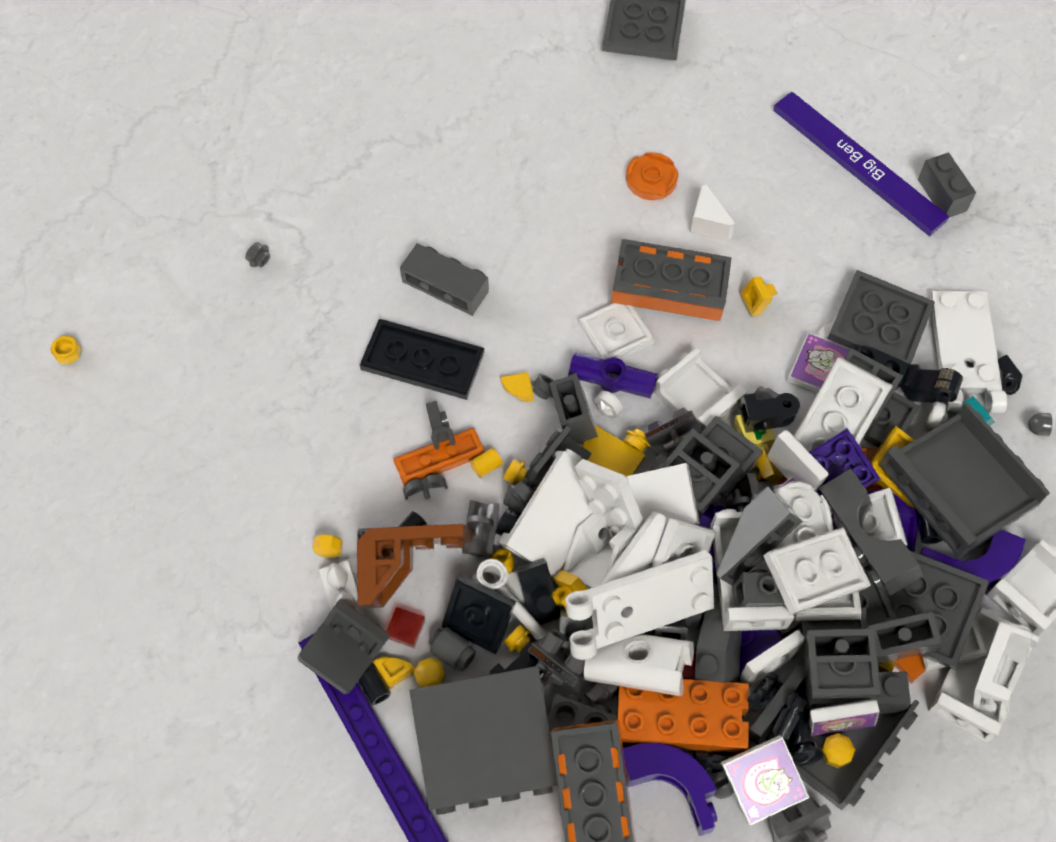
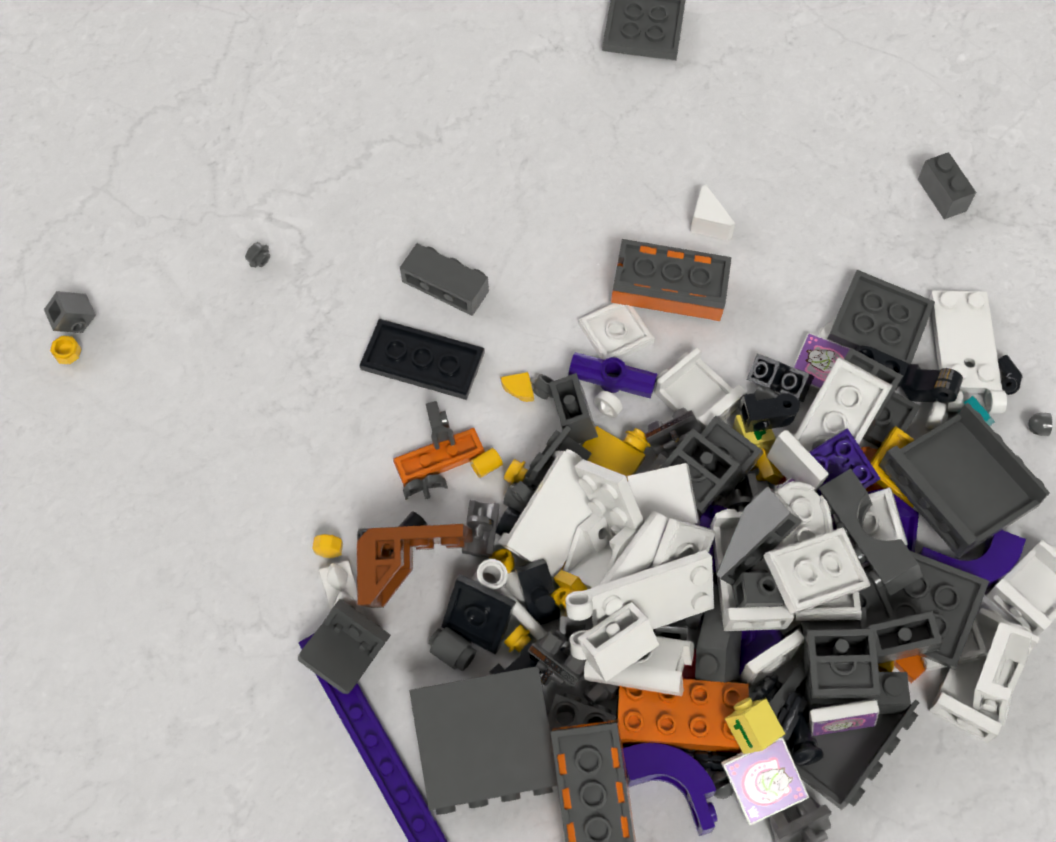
(69, 312): none -> dark grey brick
(374, 686): black hinge -> none
(393, 669): yellow tile -> none
(405, 627): clear red plate -> none
(429, 673): yellow tile -> none
(618, 641): none -> white brick
(651, 176): orange tile -> none
(754, 725): none -> light yellow brick
(757, 295): yellow tile -> none
(780, 377): none -> black slope
(838, 750): yellow tile -> none
(861, 164): dark purple tile -> none
(927, 533): black hinge -> none

